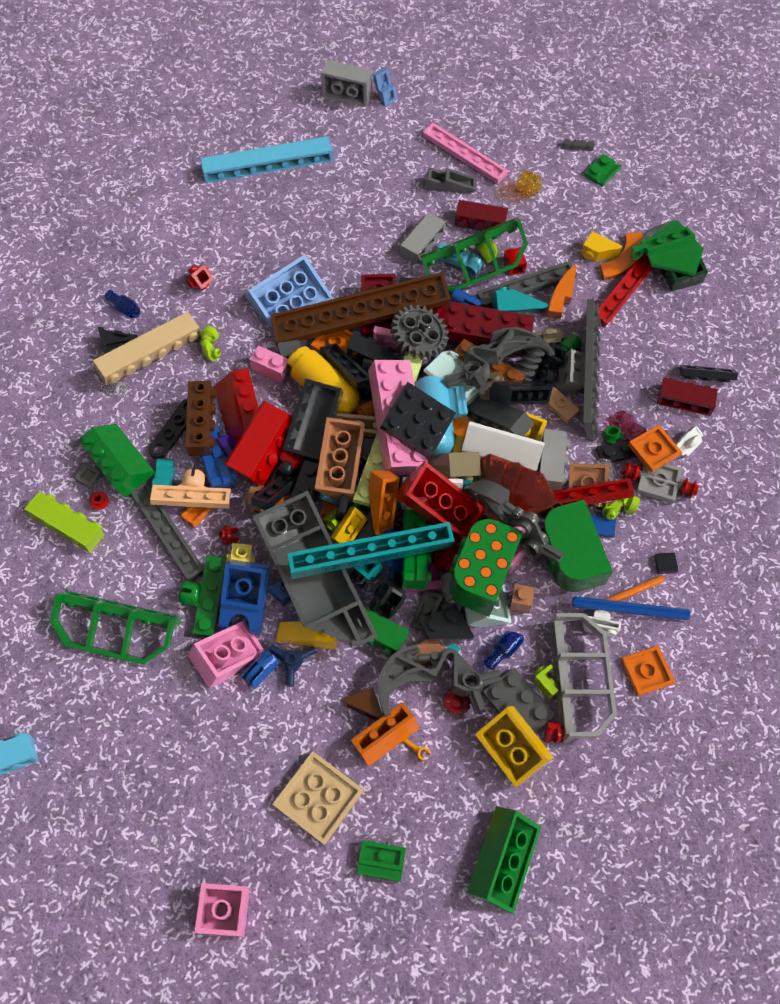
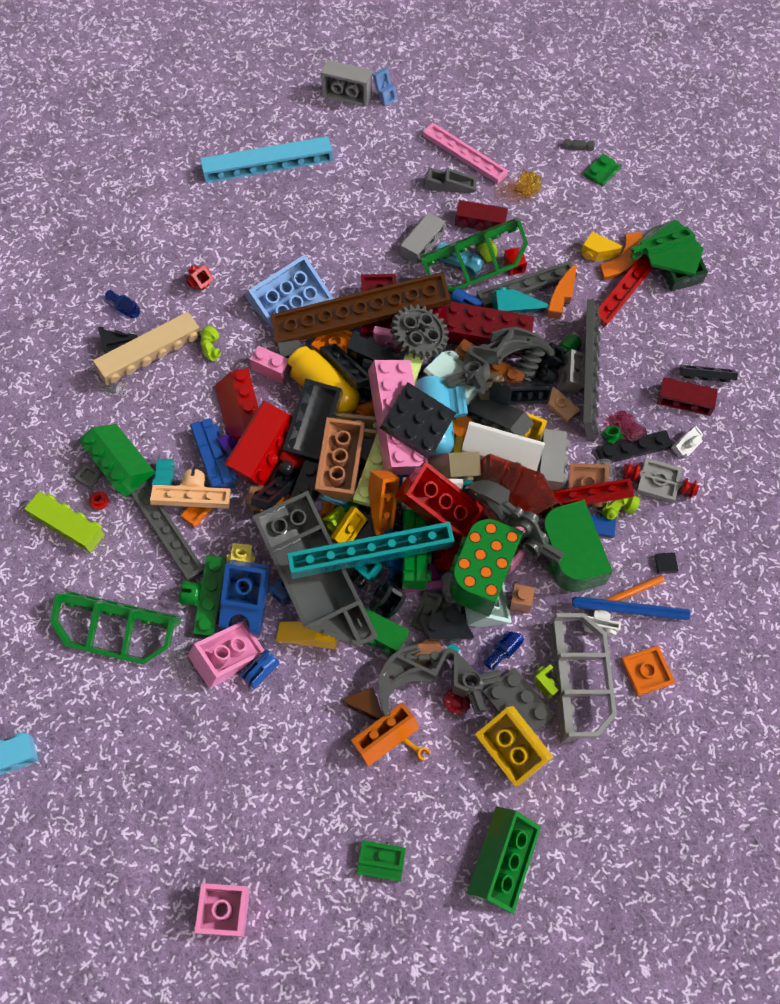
(170, 432): black plate -> none
(200, 418): reddish brown brick -> none
(225, 535): red plate -> none
(291, 660): dark blue piece -> none
(318, 798): tan plate -> none
(342, 507): black tile -> none
(552, 335): dark tan piece -> none
(553, 733): red plate -> none
(655, 448): orange plate -> none

